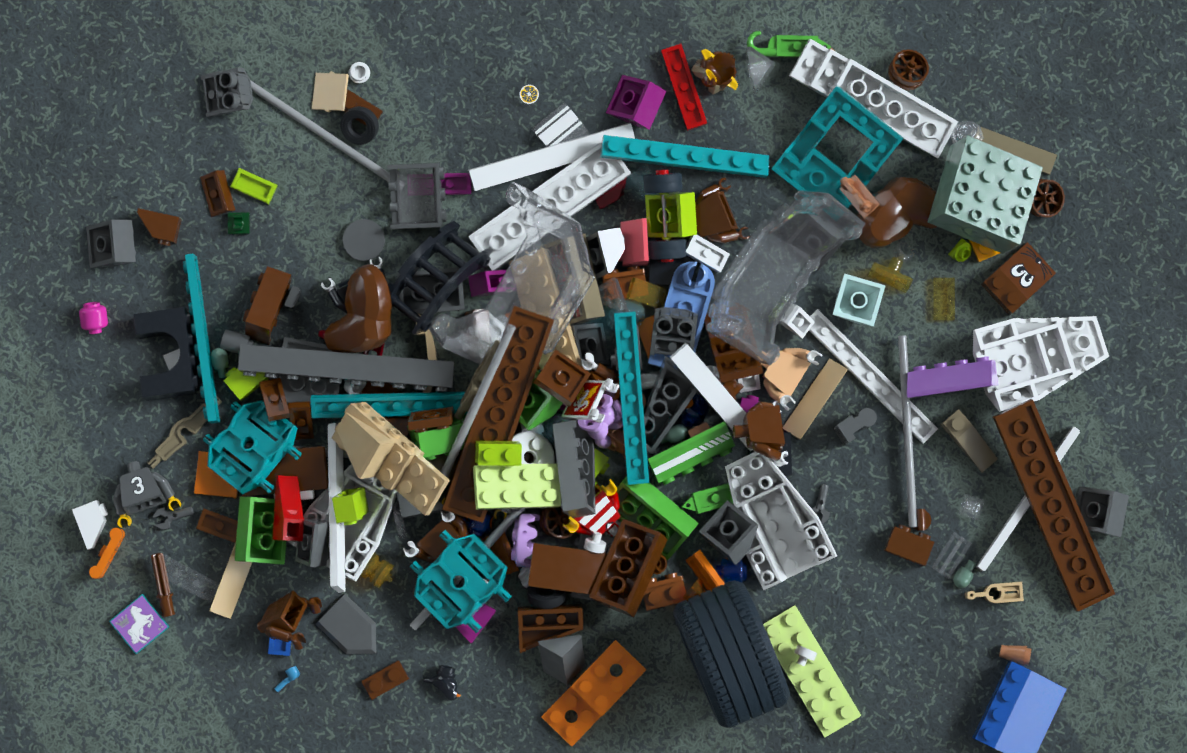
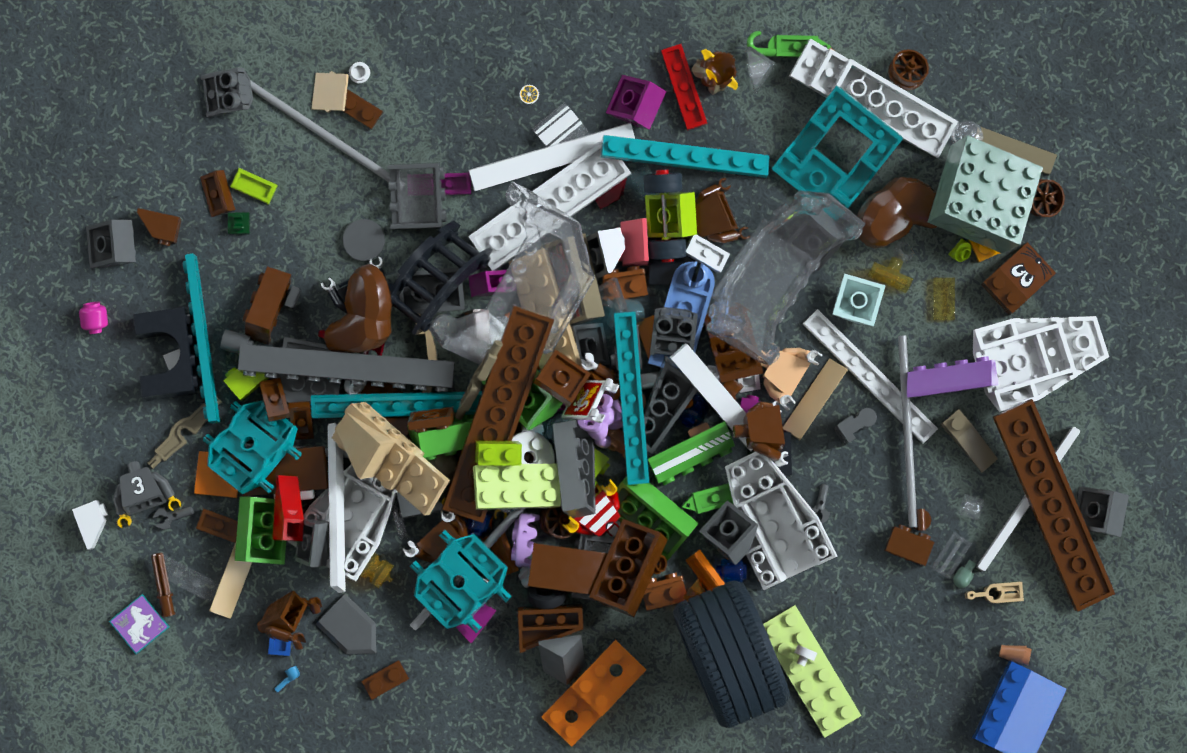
(107, 553): orange plate -> none
(220, 361): sand green cylinder -> none
(350, 505): lime piece -> none
(354, 136): black tyre -> none
(445, 682): black animal -> none
(478, 400): light grey piece -> none
(595, 543): white tile -> none
(647, 293): clear yellow tile -> none
(675, 434): sand green cylinder -> none
(797, 320): white slope -> none
(858, 195): nougat hinge -> none

